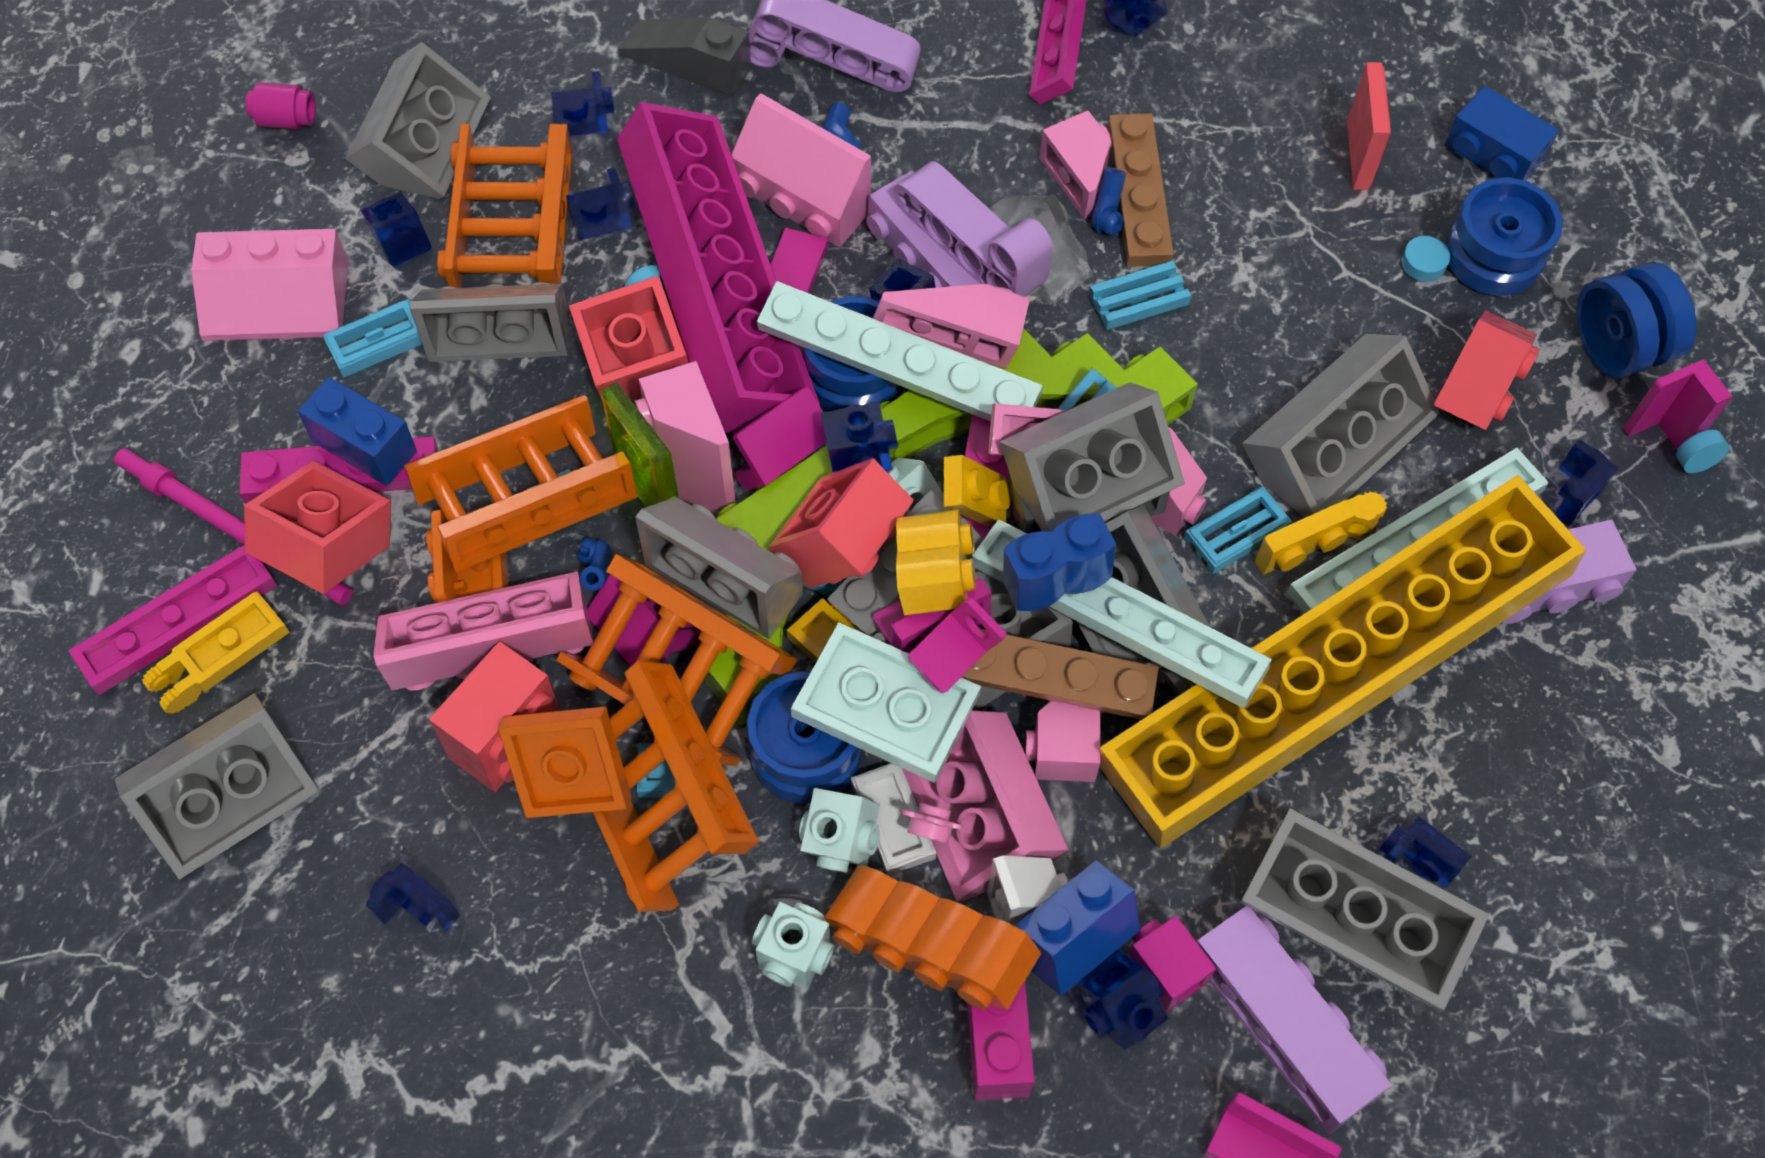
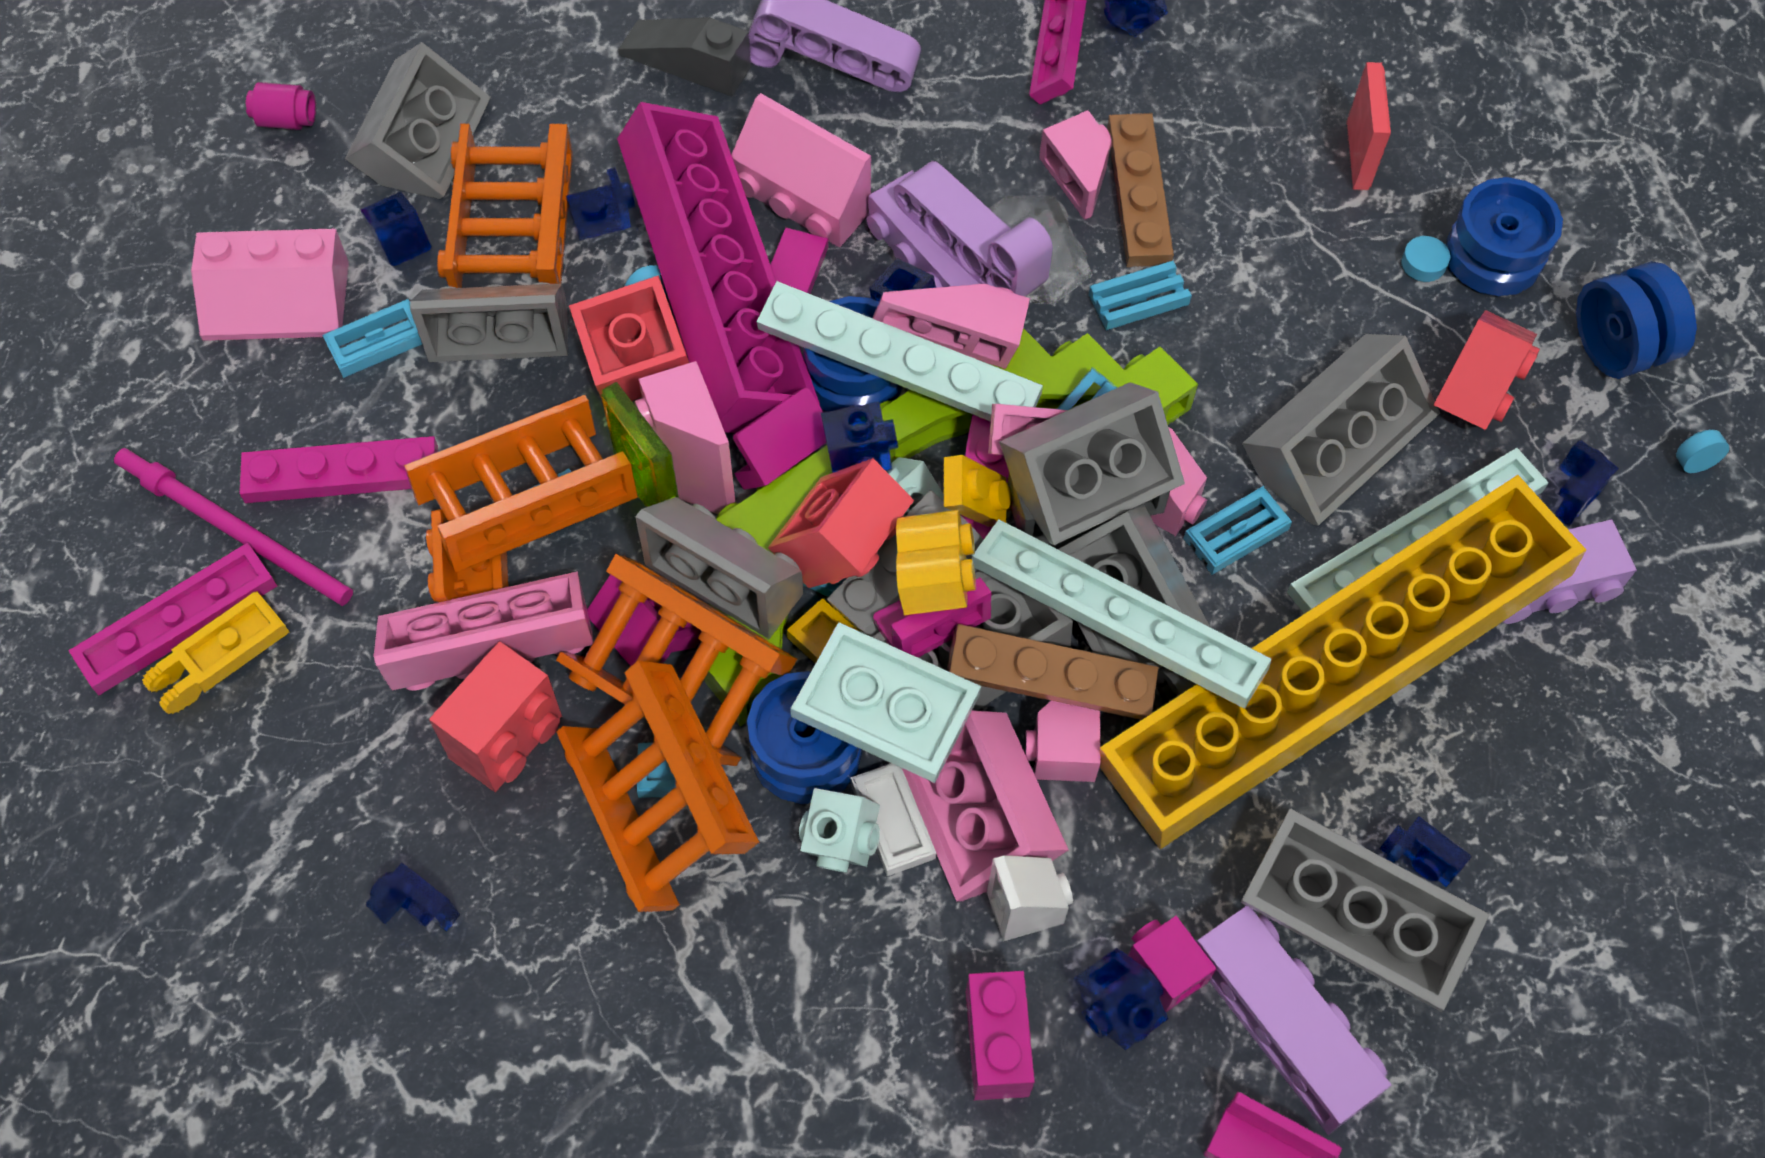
(215, 786): light grey slope -> none
(317, 526): coral brick -> none
(357, 431): blue brick -> none
(565, 762): orange tile -> none
(584, 109): clear blue bracket -> none
(599, 557): blue arm -> none
(793, 962): light aqua brick -> none
(837, 121): blue arm -> none
(931, 823): bright pink plate -> none
(932, 937): orange brick -> none
(955, 645): dark pink bracket -> none
(1049, 564): blue brick -> none
(1081, 926): blue brick -> none
(1105, 214): blue arm -> none
(1322, 531): yellow hinge -> none
(1501, 136): blue brick -> none
(1681, 403): dark pink panel -> none

